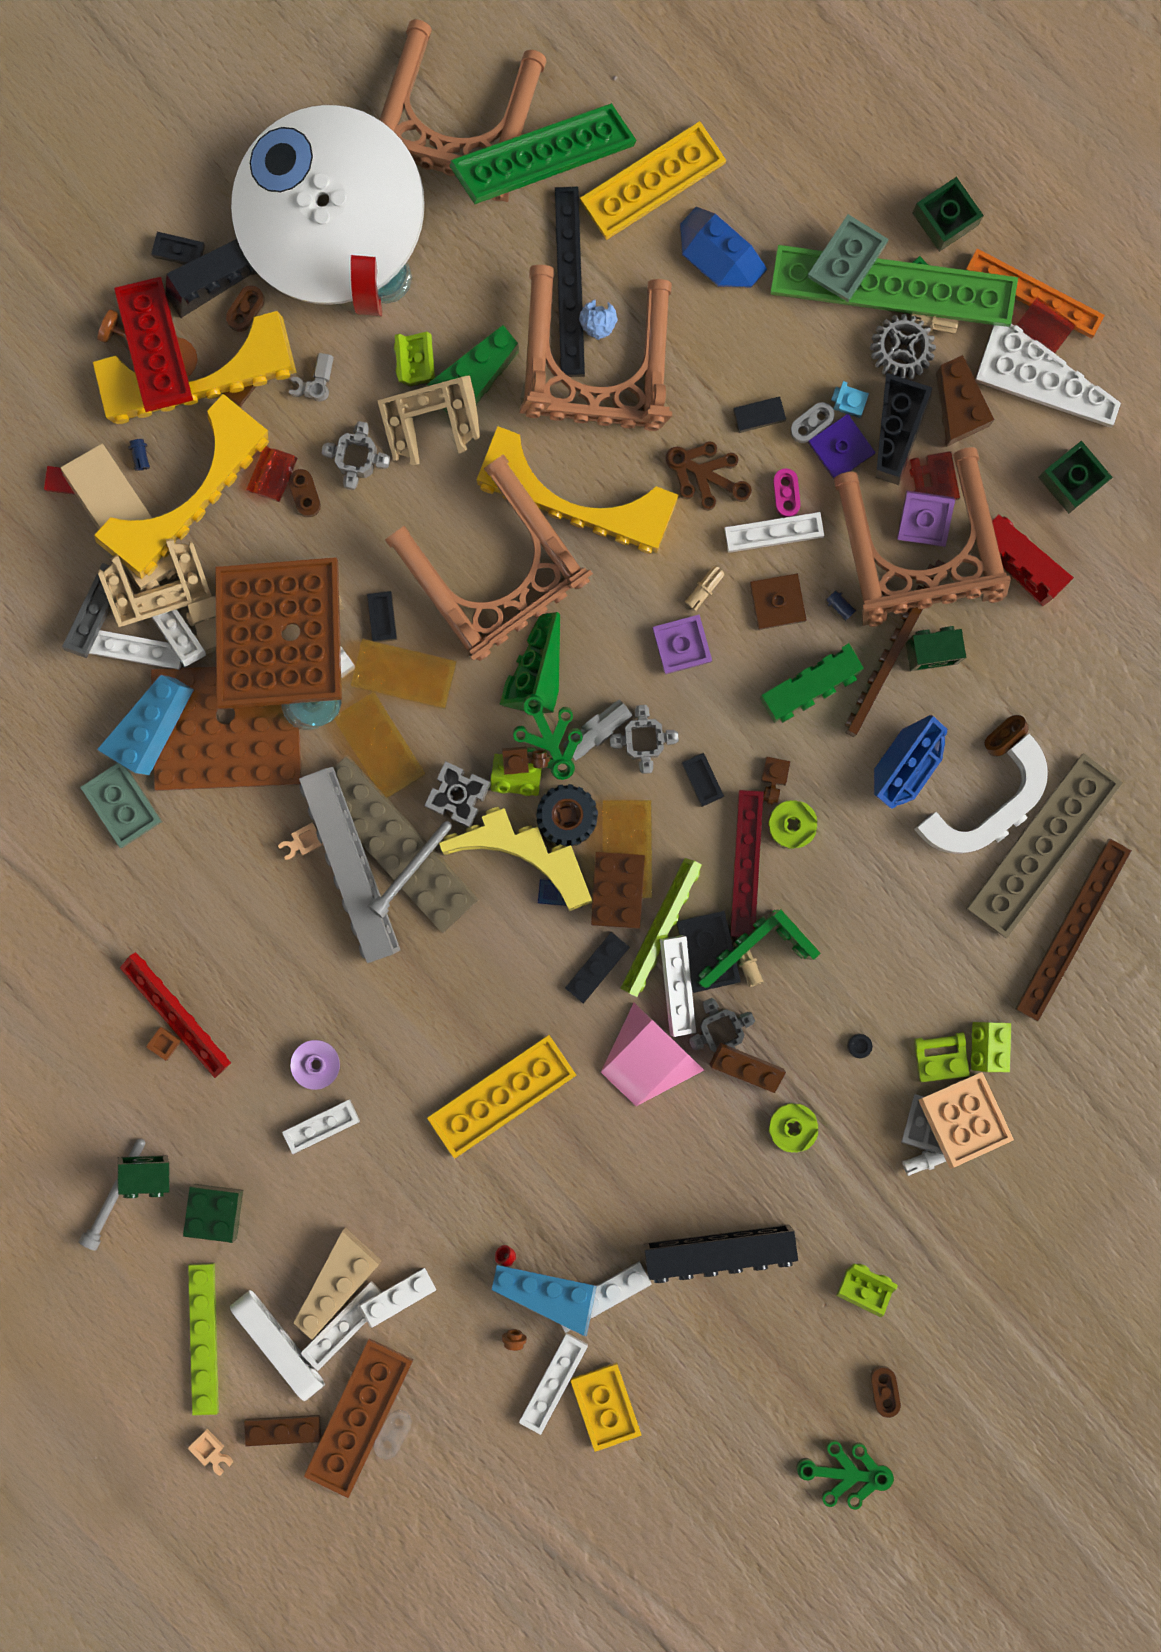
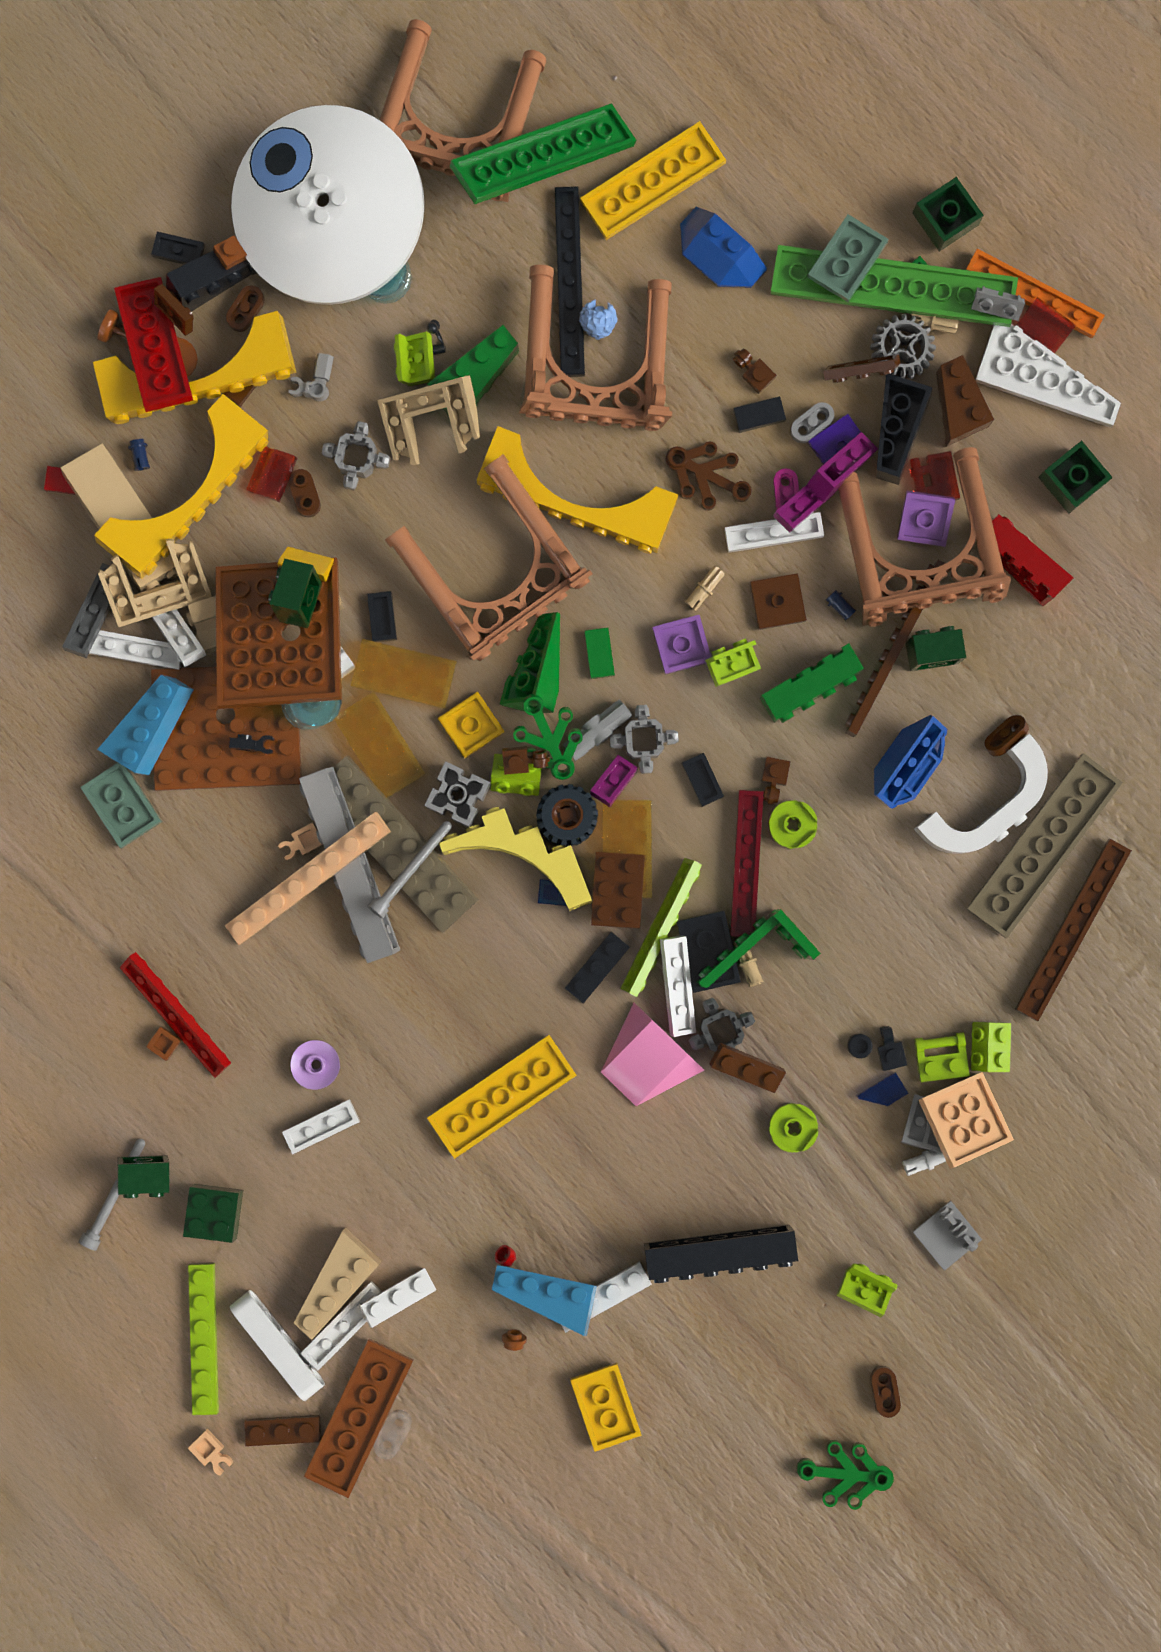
(173, 309): none -> reddish brown plate
(230, 252): none -> dark orange plate
(245, 743): none -> black plate
(295, 593): none -> dark green brick
(308, 878): none -> light nougat plate
(321, 563): none -> yellow slope
(365, 286): red slope -> none
(433, 328): none -> black piece
(471, 725): none -> yellow tile
(553, 1383): white plate -> none
(599, 653): none -> green tile
(613, 781): none -> magenta plate
(733, 663): none -> lime bracket
(757, 374): none -> reddish brown plate
(825, 482): none -> magenta bracket
(849, 400): medium azure bracket -> none
(862, 368): none -> reddish brown plate
(885, 1091): none -> clear blue tile
(890, 1053): none -> black plate
(947, 1235): none -> light grey hinge
(1005, 306): none -> light grey hinge

